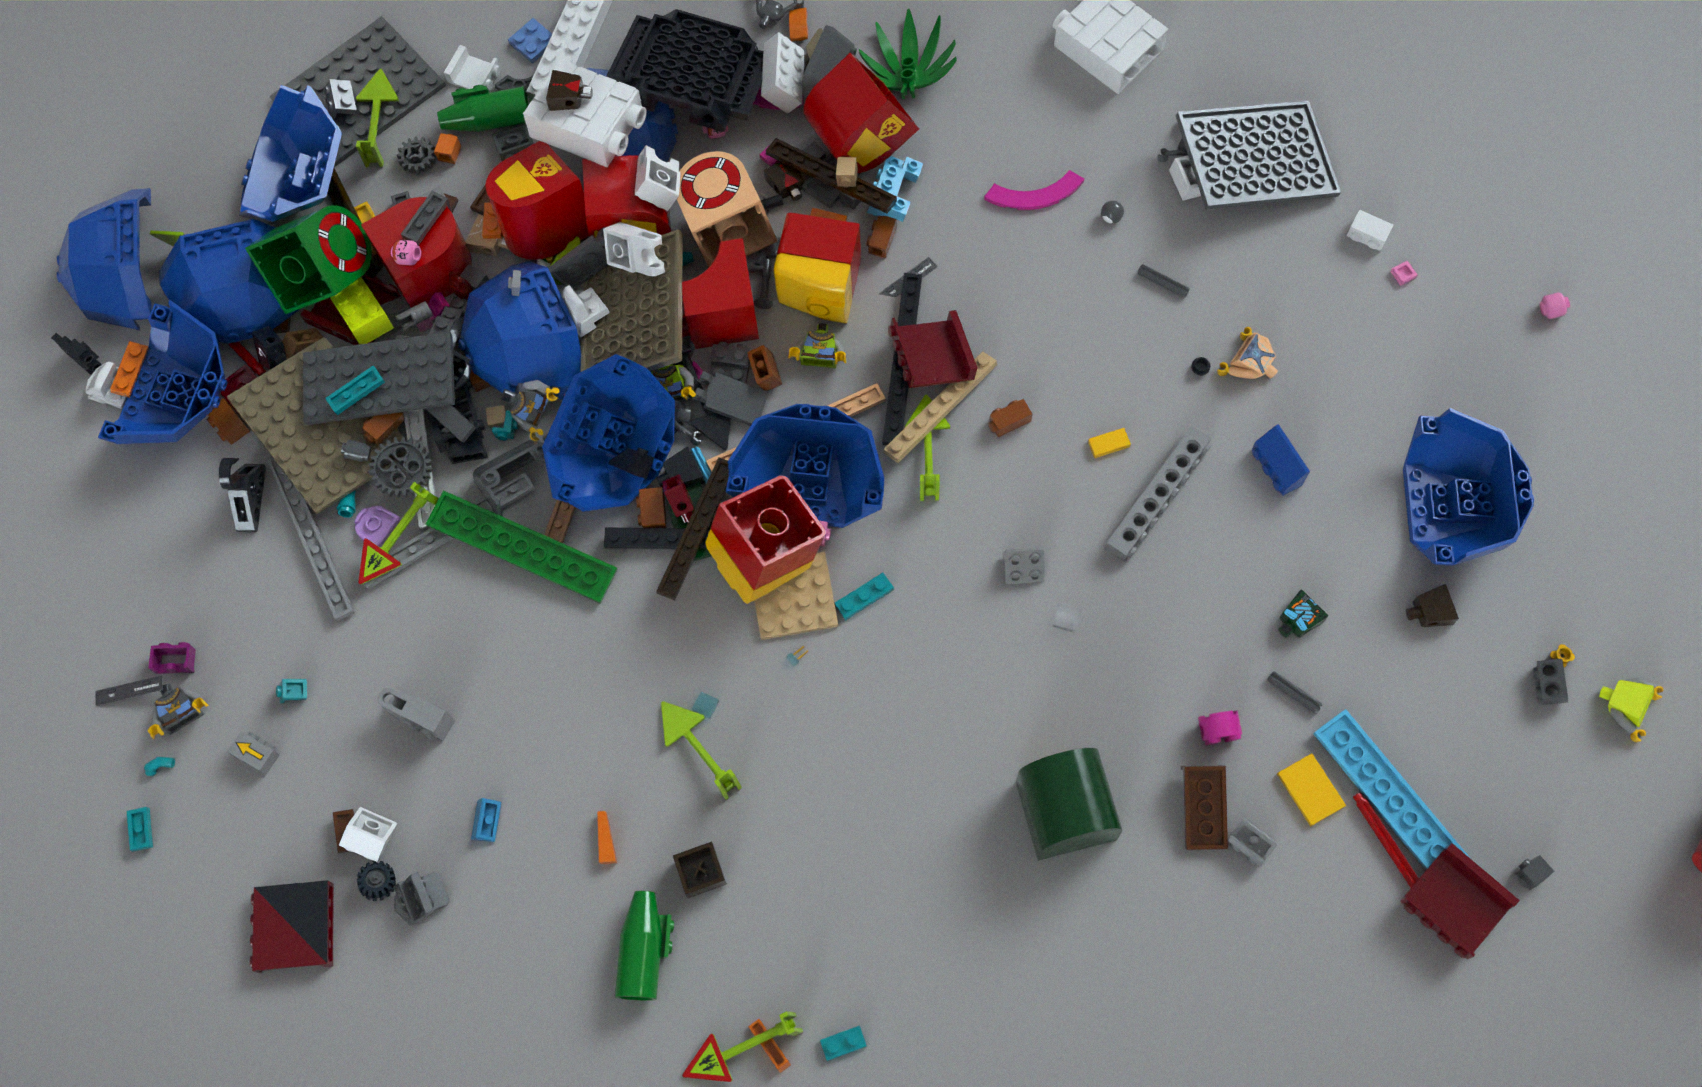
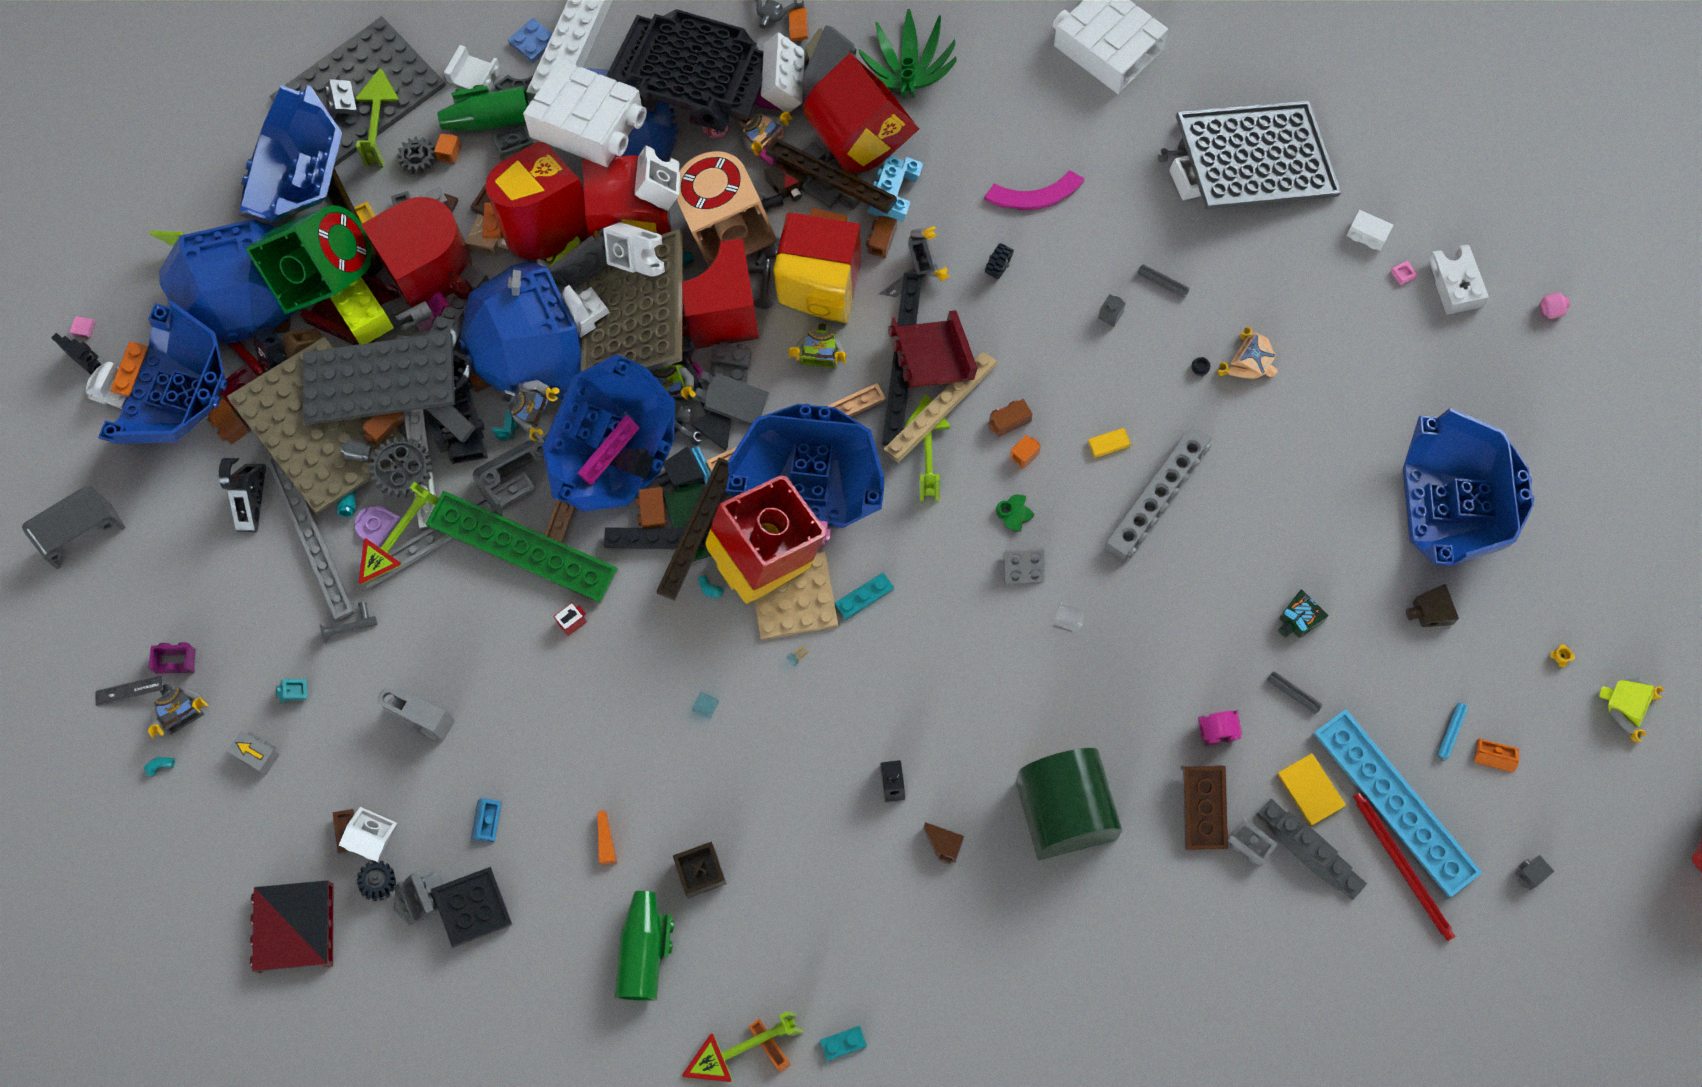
(69, 520): none -> dark grey windscreen
(82, 327): none -> bright pink tile
(103, 261): blue piece -> none
(139, 829): teal plate -> none
(355, 390): teal plate -> none
(366, 621): none -> dark grey piece
(406, 252): bright pink head -> none
(425, 217): dark grey plate -> none
(471, 907): none -> black plate
(495, 416): tan tile -> none
(566, 91): dark brown torso -> none
(570, 618): none -> brick
(608, 450): none -> dark pink tile
(676, 492): dark red torso -> none
(678, 723): lime piece -> none
(709, 589): none -> teal arm
(762, 131): none -> torso
(764, 368): dark orange brick -> none
(846, 171): tan brick -> none
(892, 780): none -> black torso
(922, 253): none -> torso
(944, 842): none -> reddish brown slope
(999, 261): none -> black wheel
(1017, 512): none -> green plate
(1025, 451): none -> orange brick
(1111, 310): none -> dark grey brick
(1112, 211): dark grey piece -> none
(1280, 460): blue slope -> none
(1311, 849): none -> dark grey piece
(1452, 730): none -> medium azure axle
(1458, 281): none -> white brick
(1458, 901): dark red panel -> none
(1496, 755): none -> orange slope
(1555, 681): dark grey brick -> none

